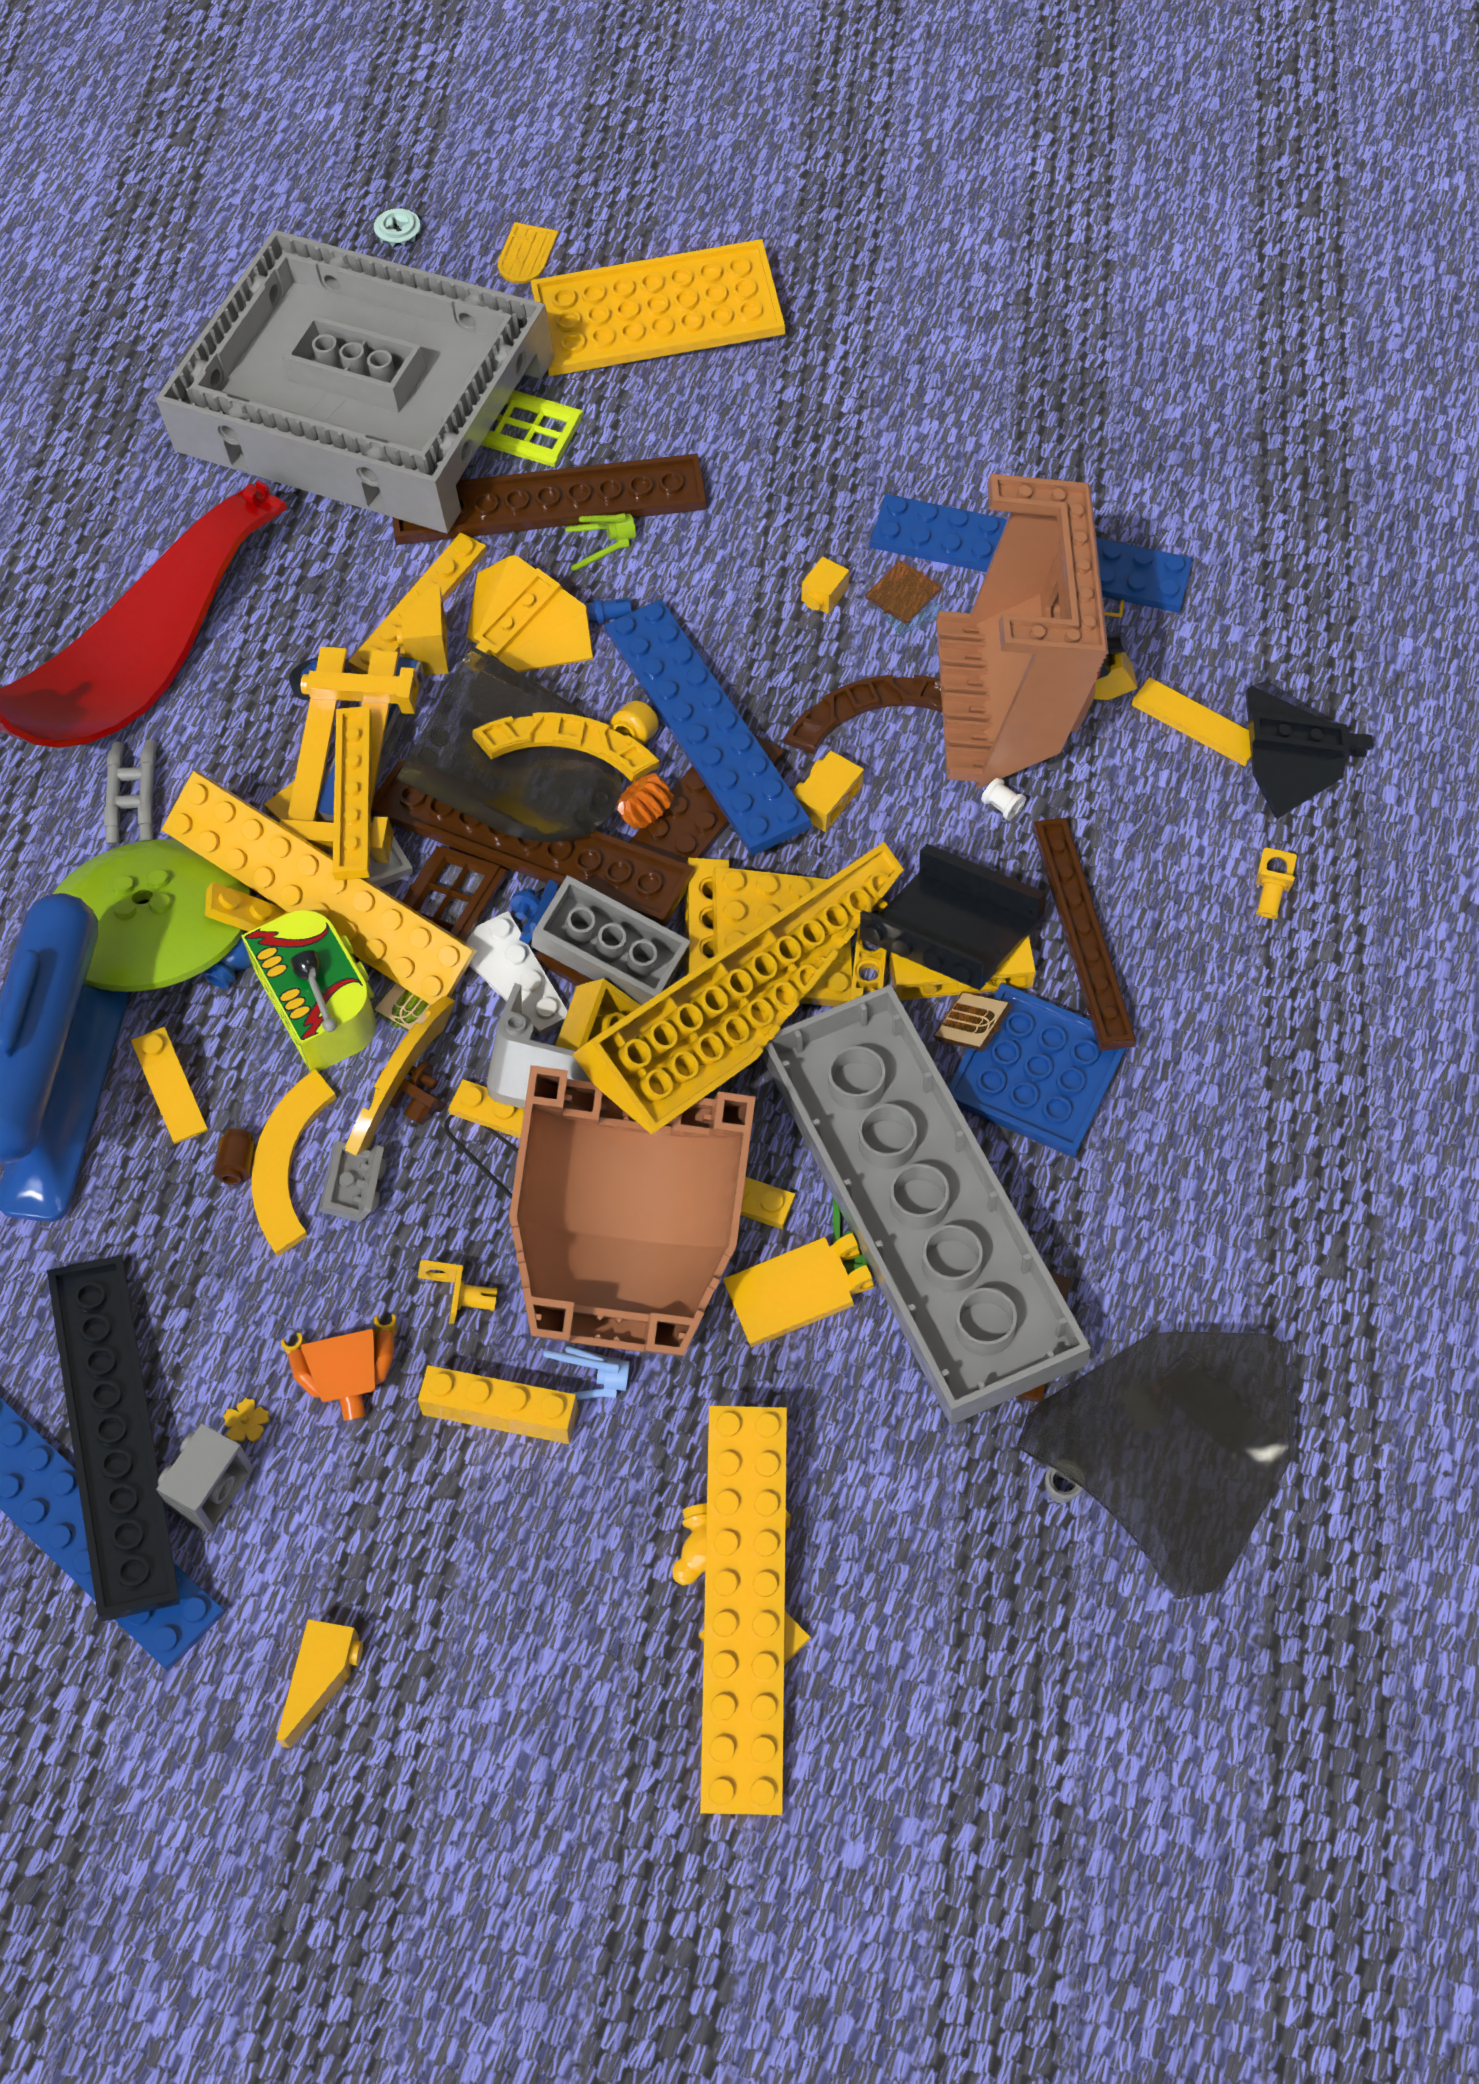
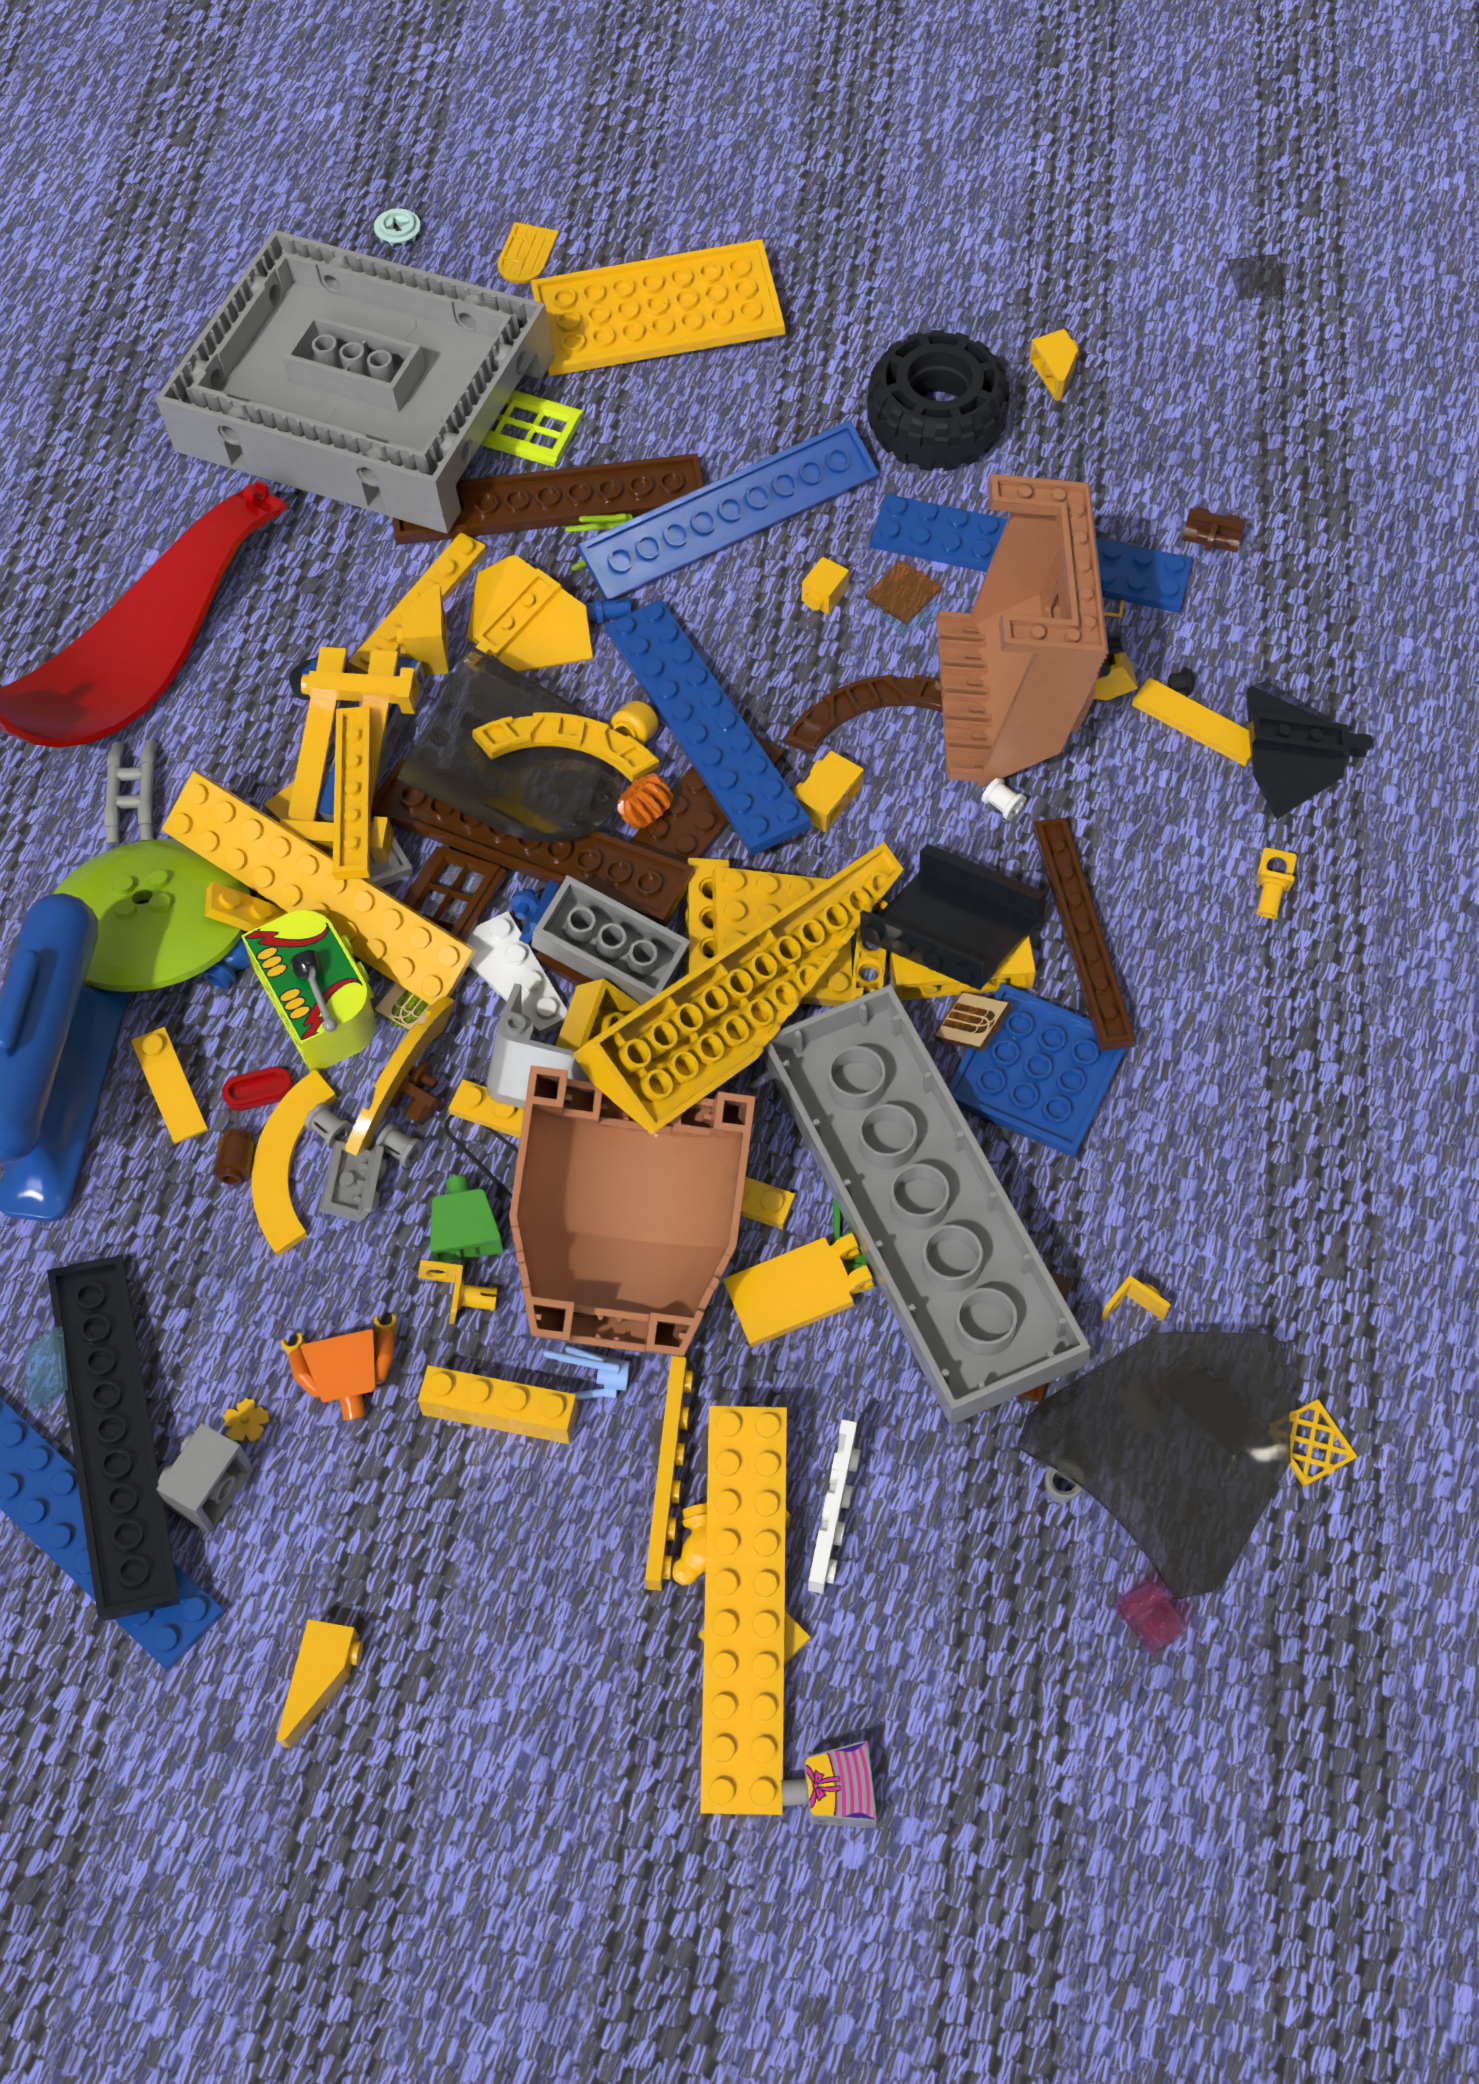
(45, 1370): none -> clear light blue piece
(257, 1088): none -> red tile
(327, 1124): none -> light grey bush
(400, 1145): none -> light grey bush
(462, 1224): none -> bright green torso
(667, 1488): none -> yellow plate
(727, 511): none -> plate
(835, 1787): none -> torso
(837, 1497): none -> white wing
(930, 430): none -> black tyre
(1054, 360): none -> yellow slope
(1141, 1293): none -> yellow bracket
(1151, 1616): none -> clear pink piece
(1182, 681): none -> black piece
(1213, 530): none -> reddish brown hips
(1256, 277): none -> clear smoke piece
(1328, 1468): none -> yellow window

